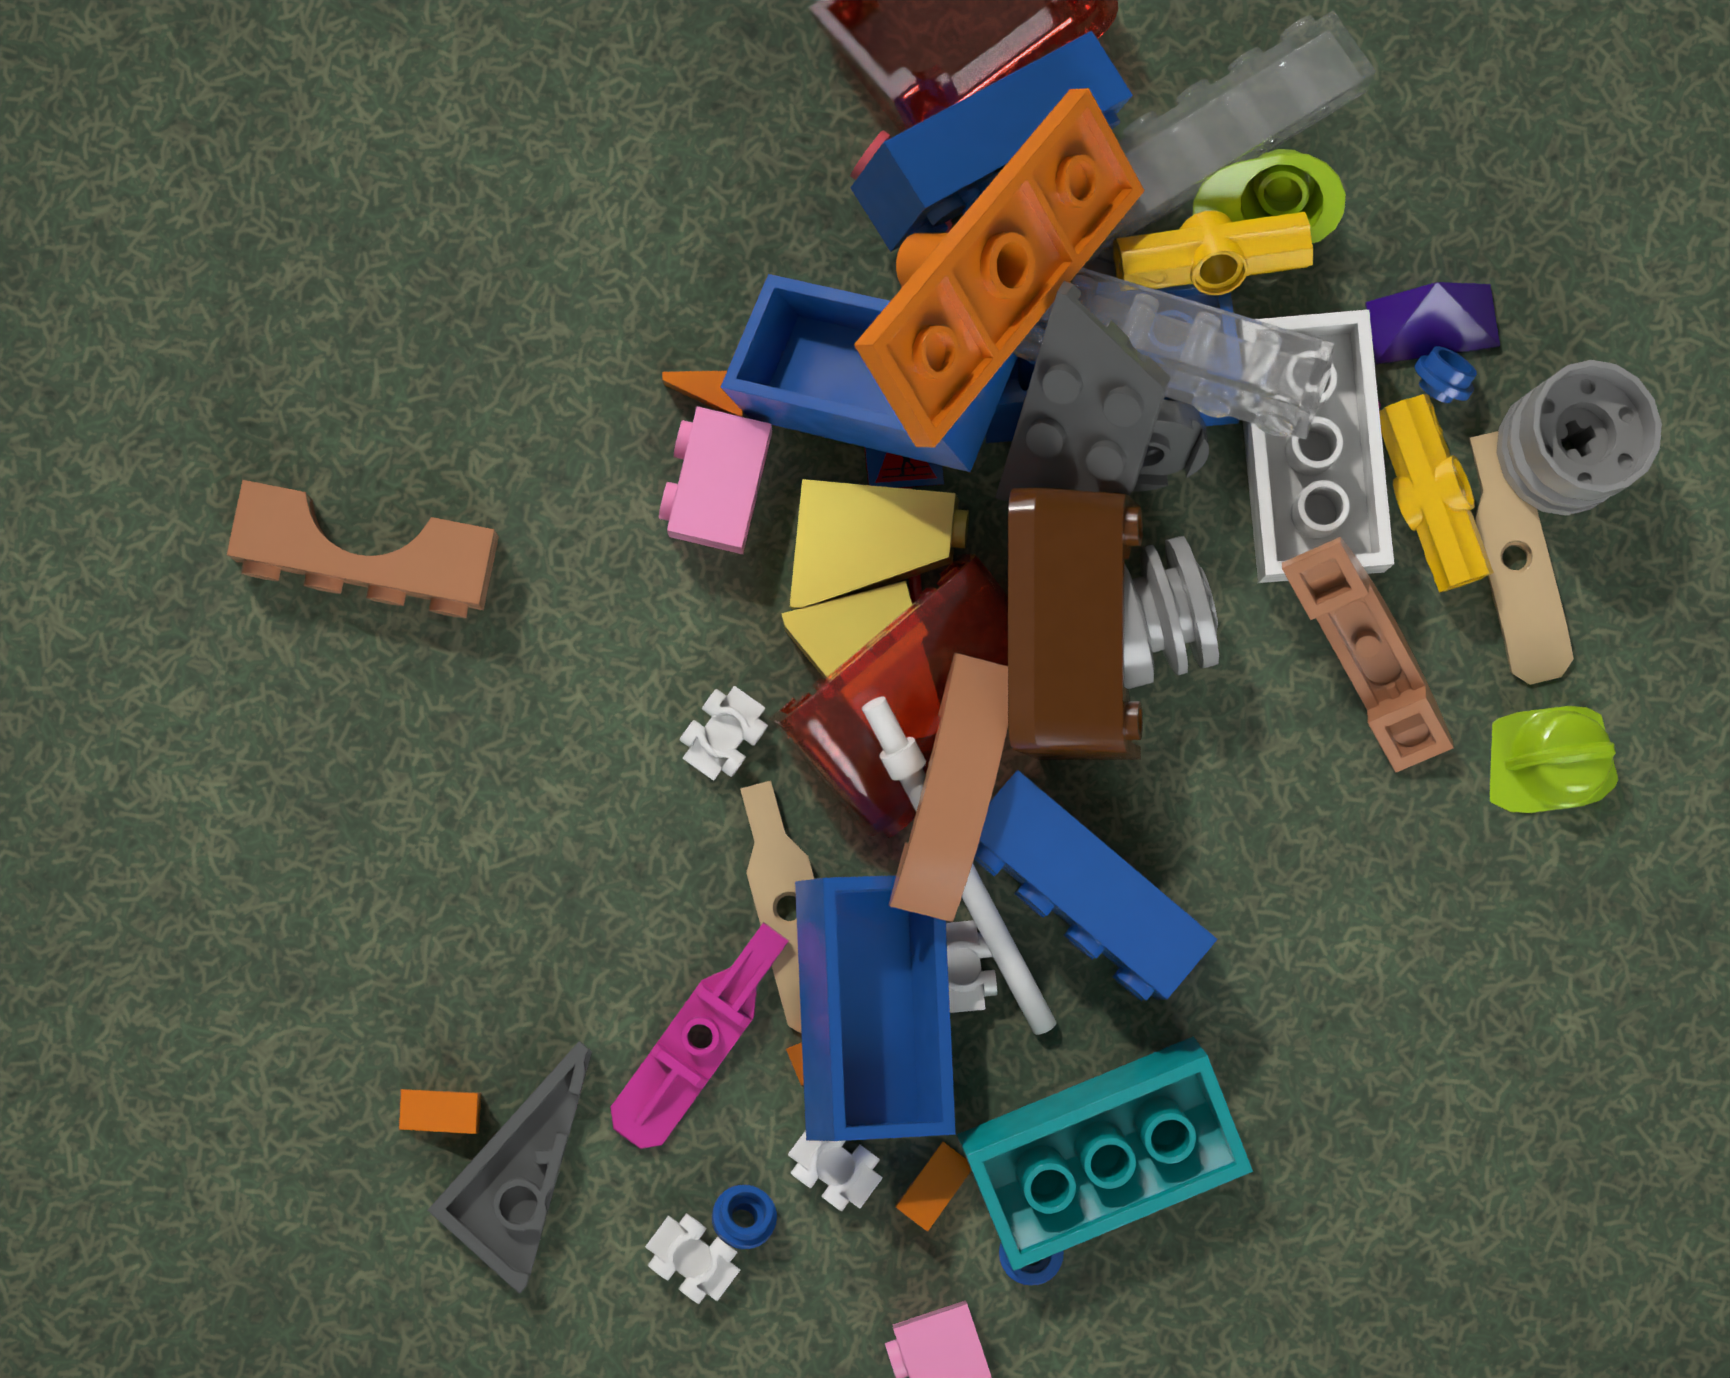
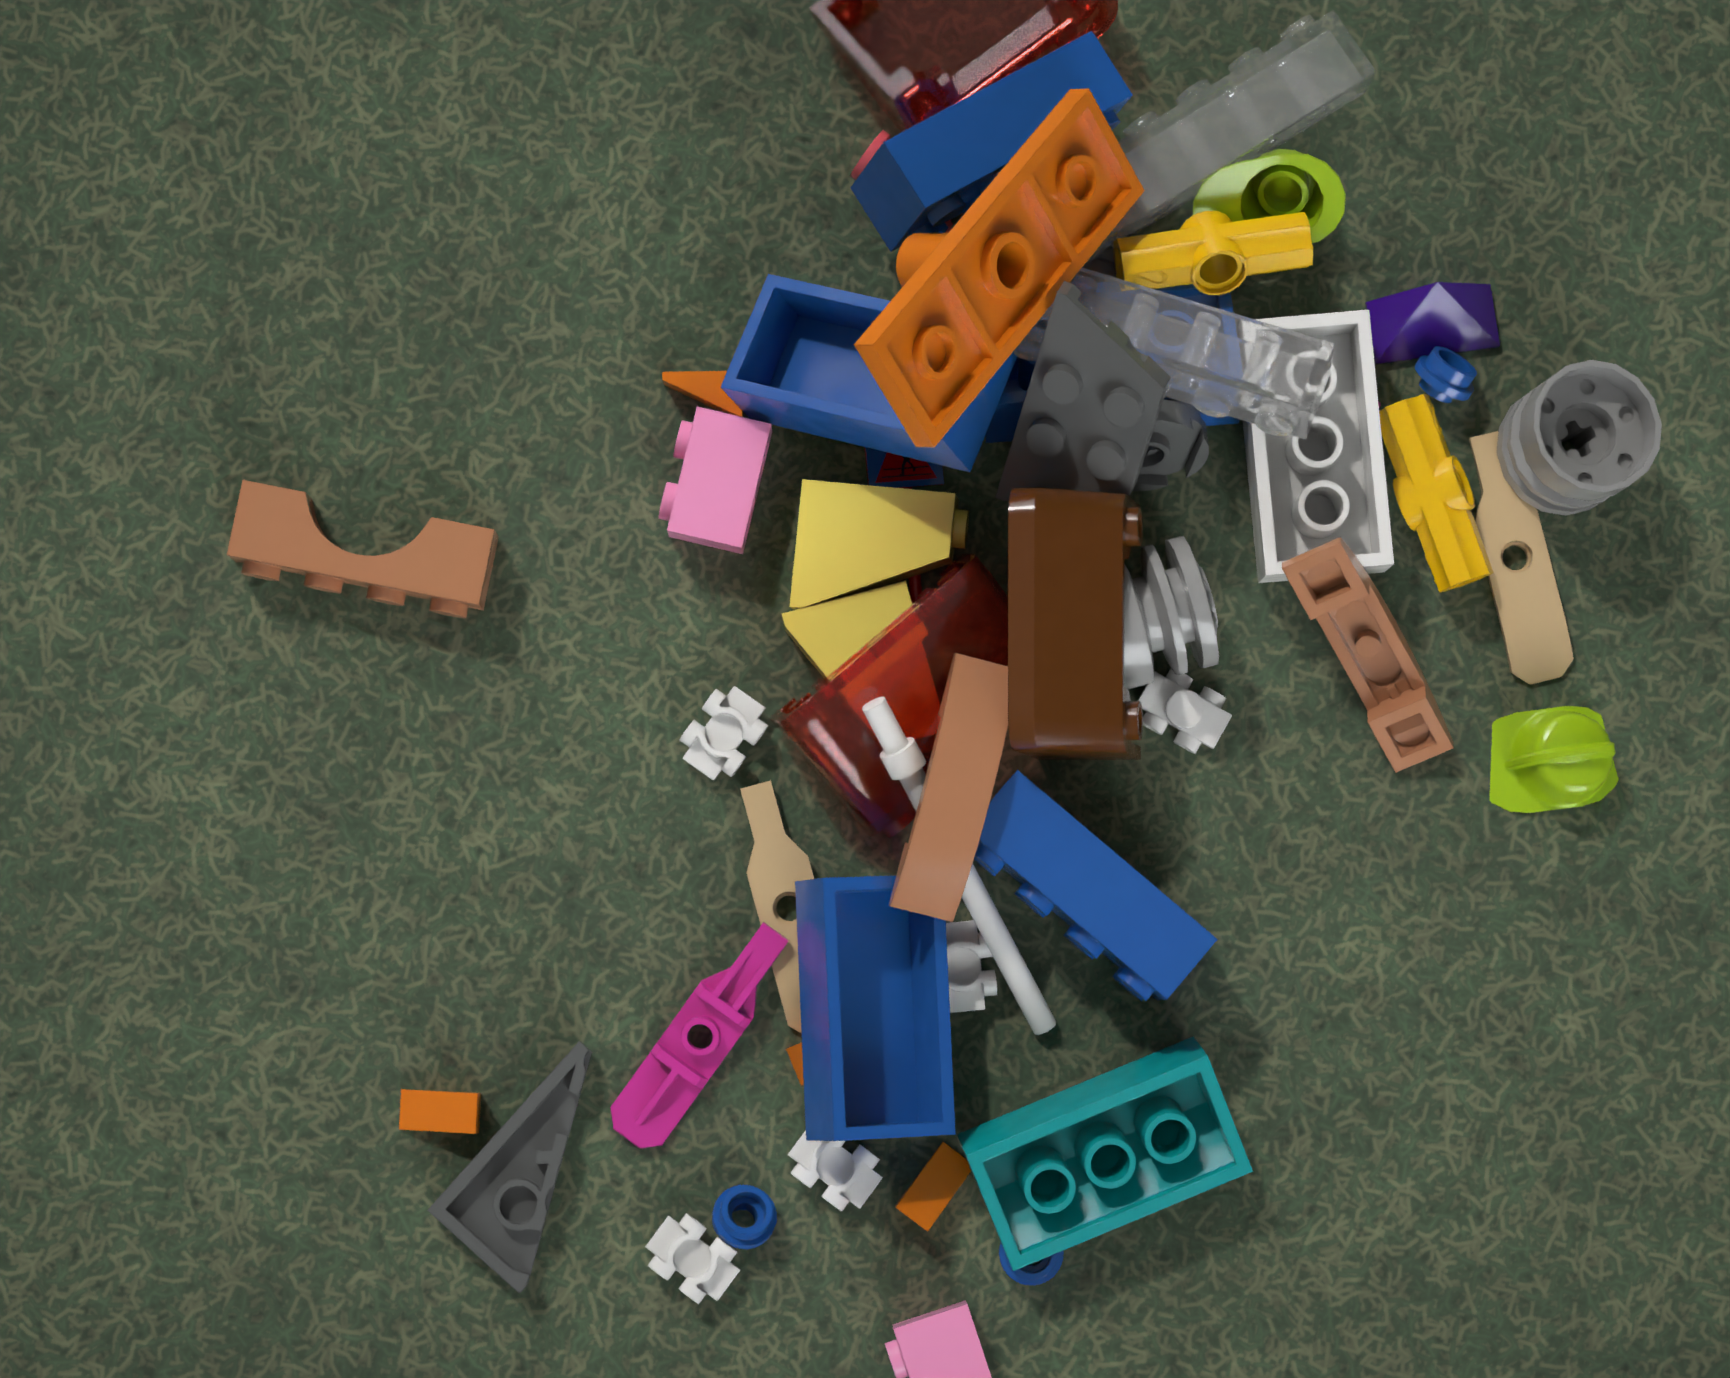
(1194, 715): none -> white piece

